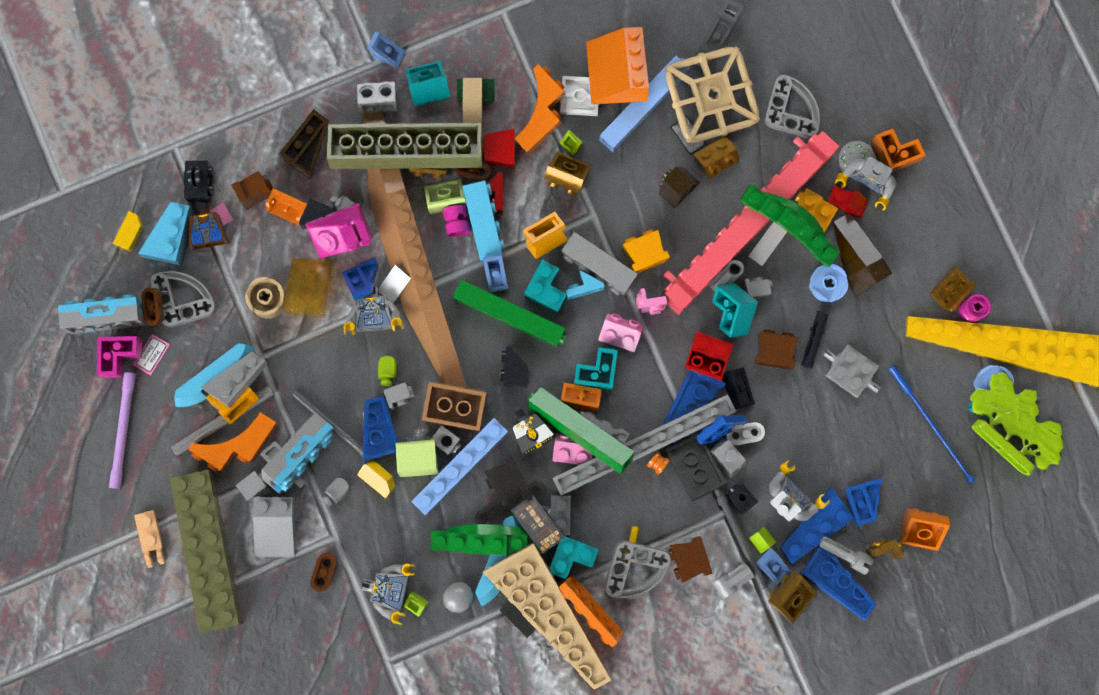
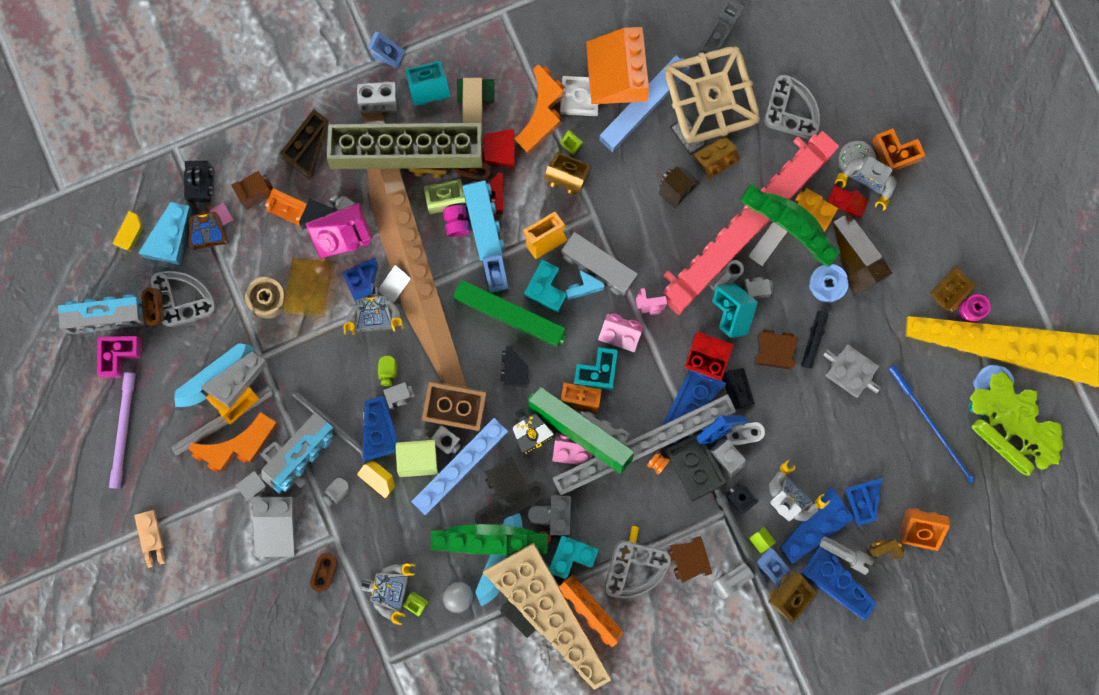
(151, 354): sticker -> none
(206, 551): olive brick -> none
(537, 524): black sticker -> none
(645, 251): light orange hips -> none

